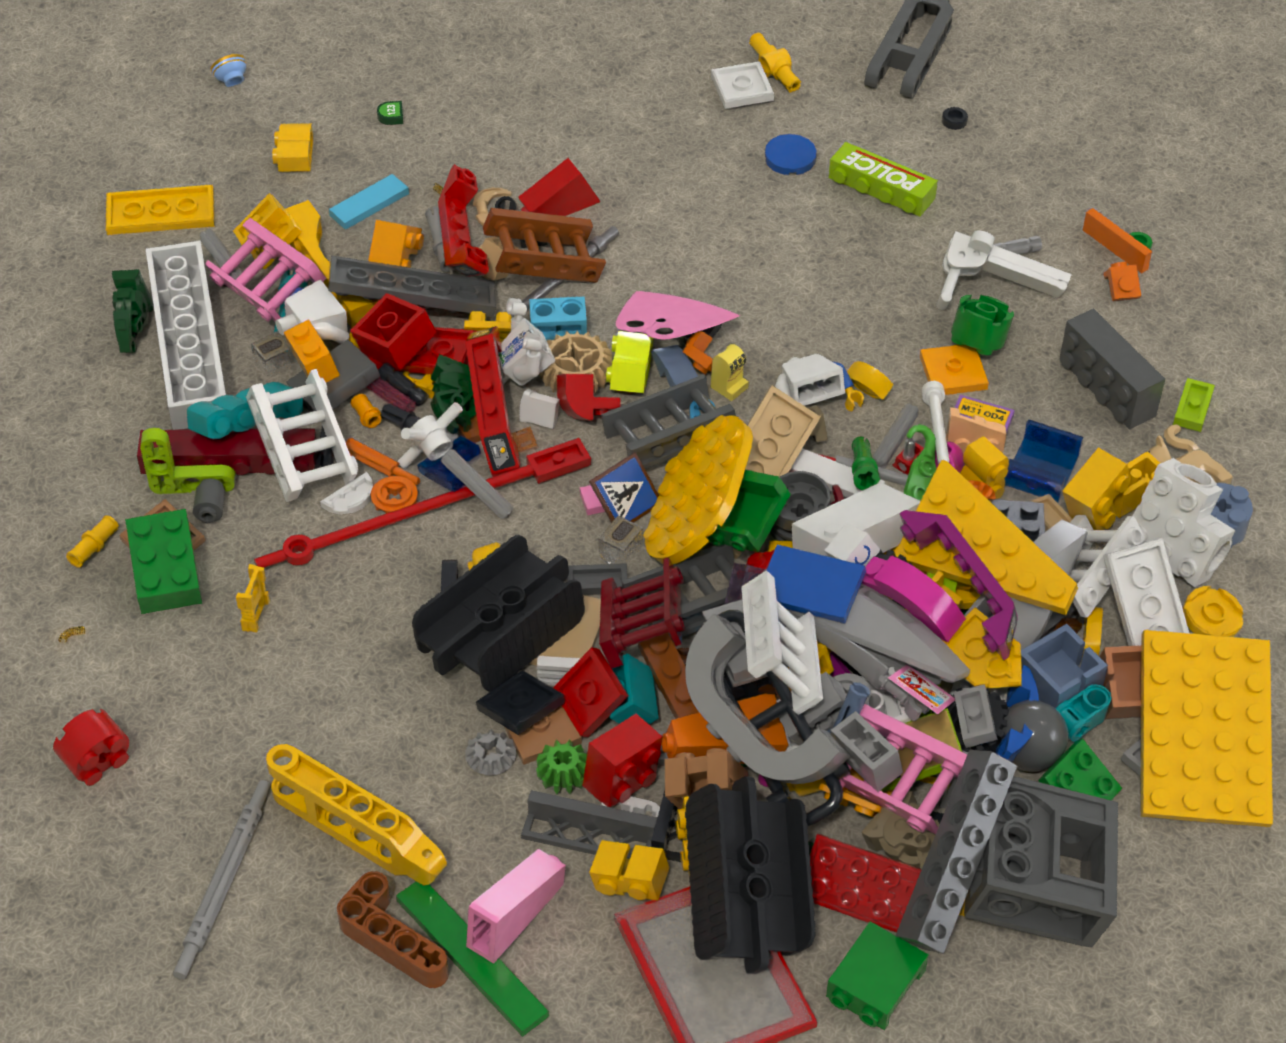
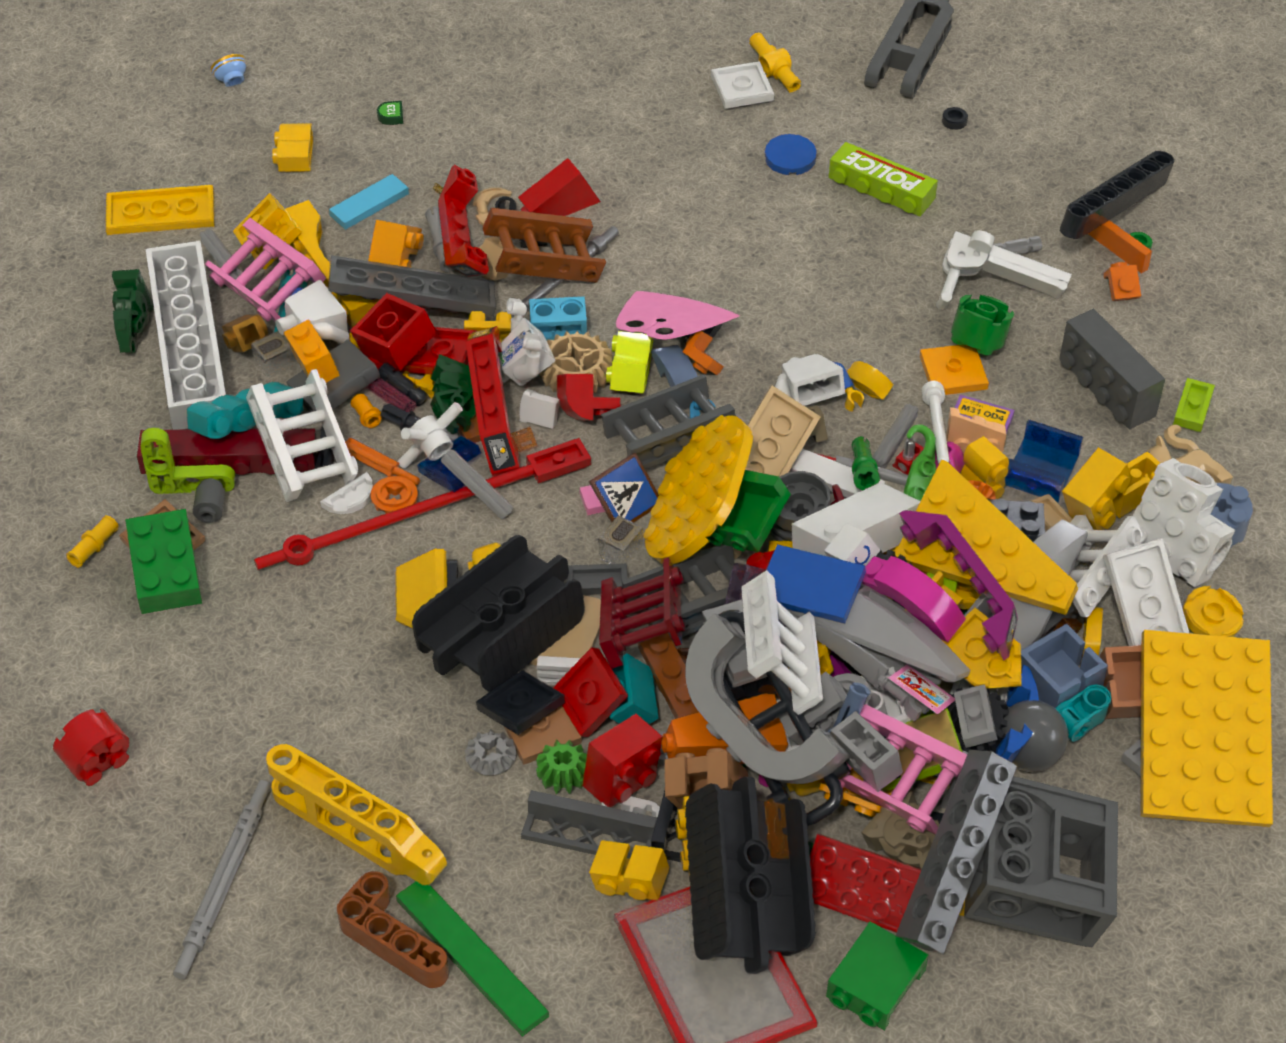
(81, 629): clear yellow leg -> none
(244, 331): none -> pearl gold brick
(247, 603): yellow piece -> none
(418, 583): none -> yellow tile
(512, 904): bright pink slope -> none
(728, 372): light yellow leg -> none
(776, 839): none -> clear orange piece
(1082, 772): green plate -> none
(1116, 194): none -> black beam

